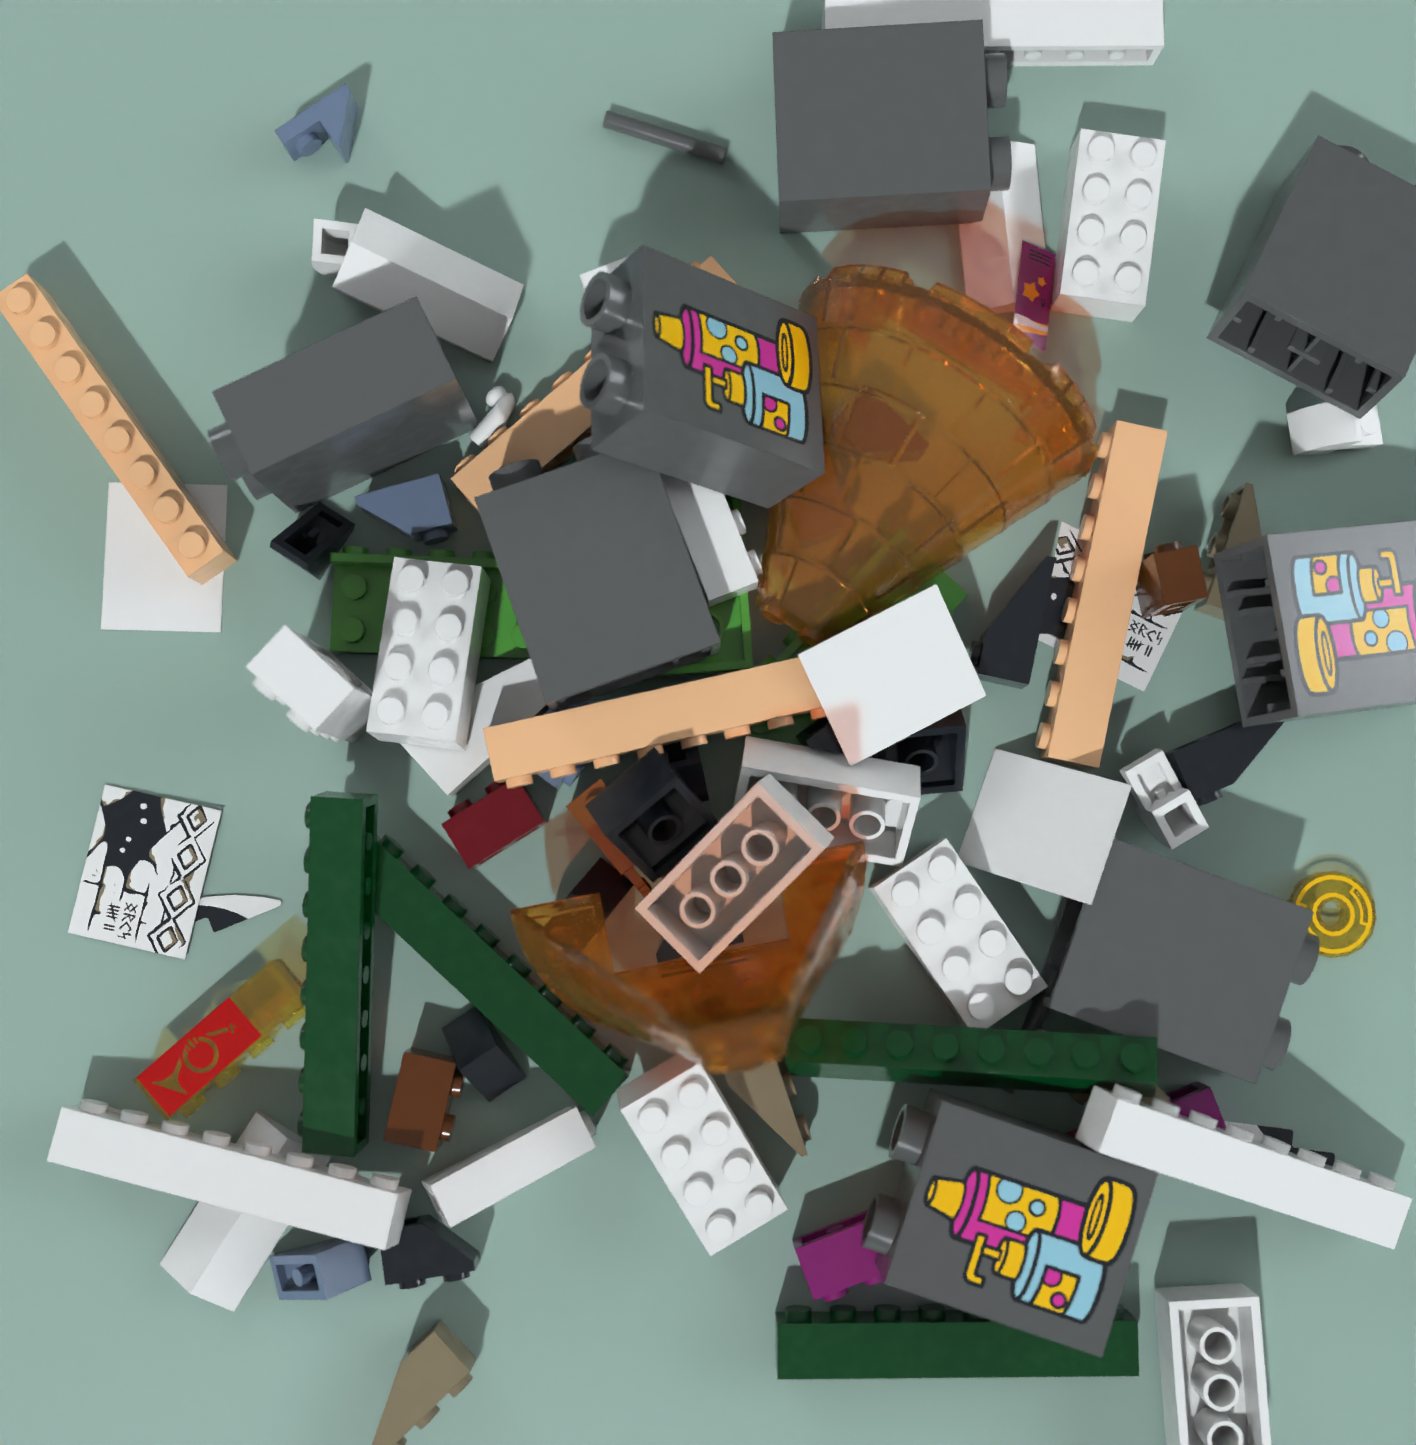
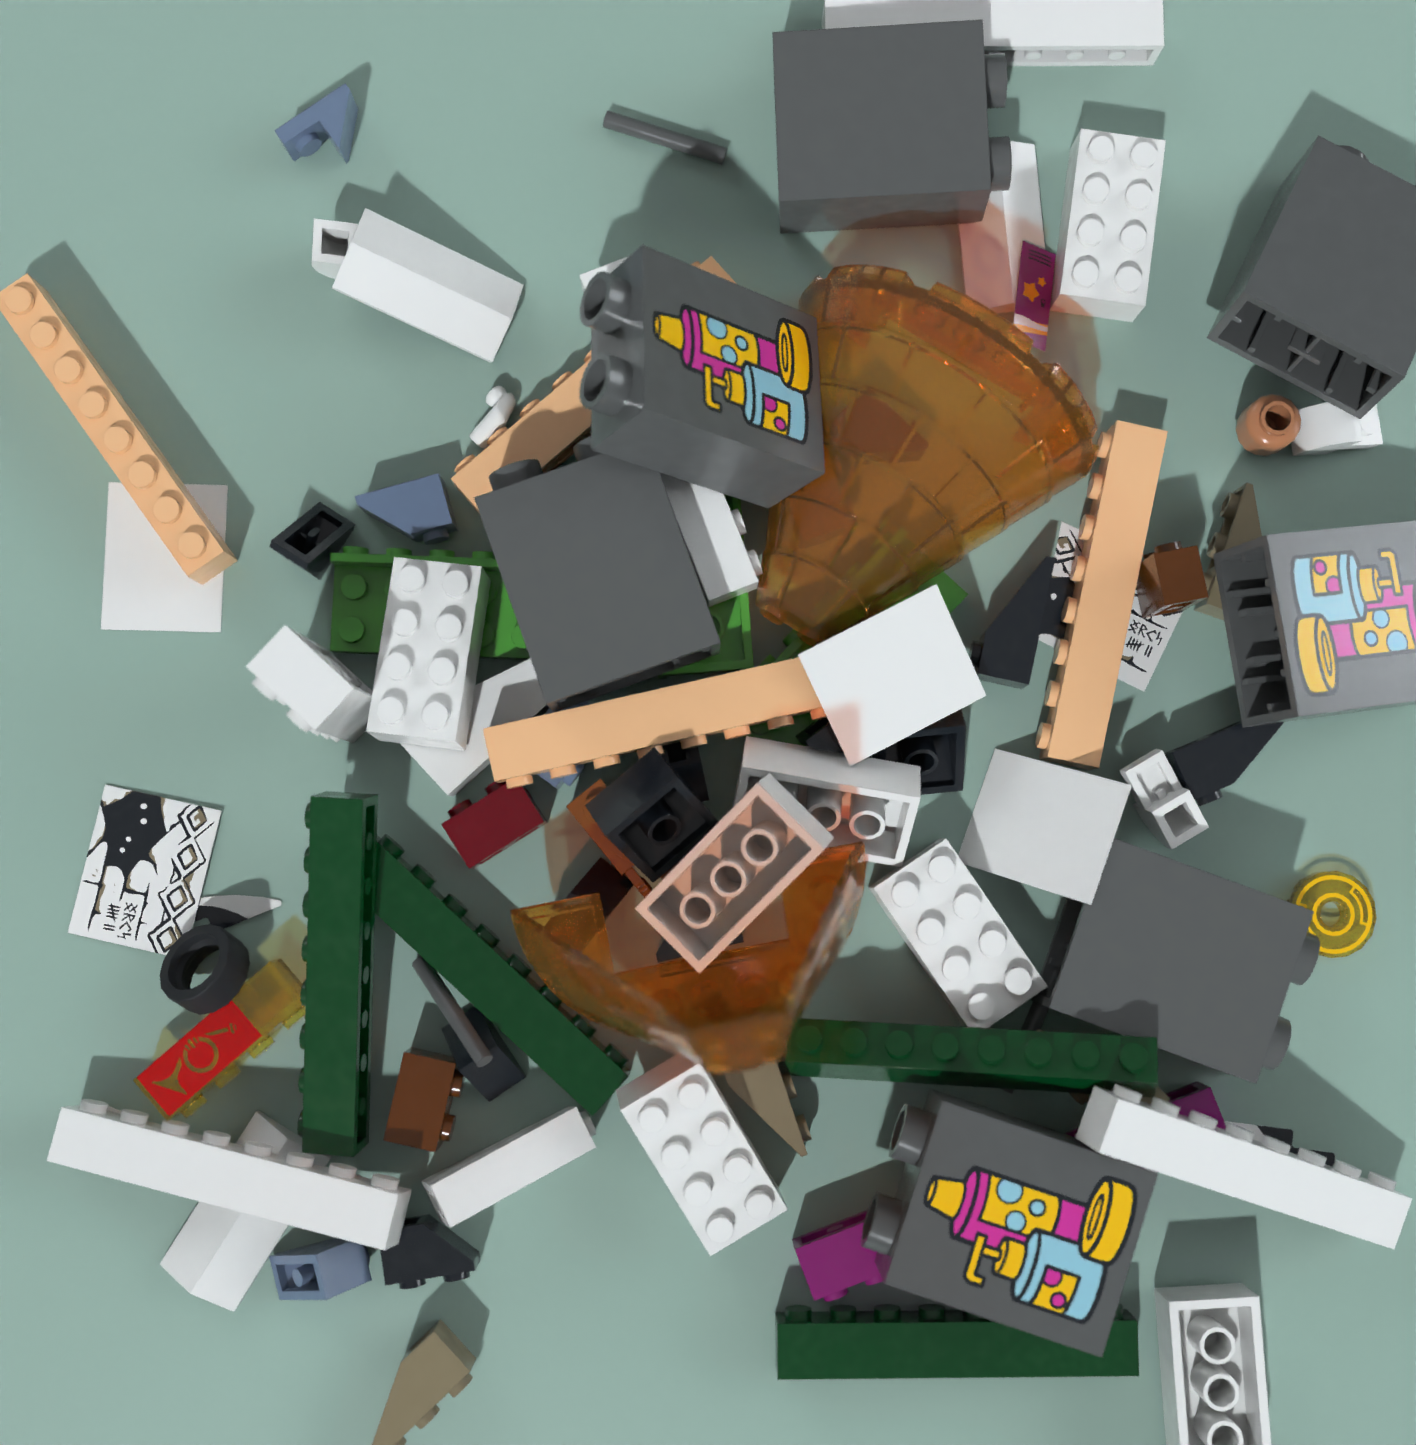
(220, 985): none -> black tyre
(341, 410): dark grey brick -> none
(452, 1012): none -> dark grey bar
(1268, 425): none -> nougat head

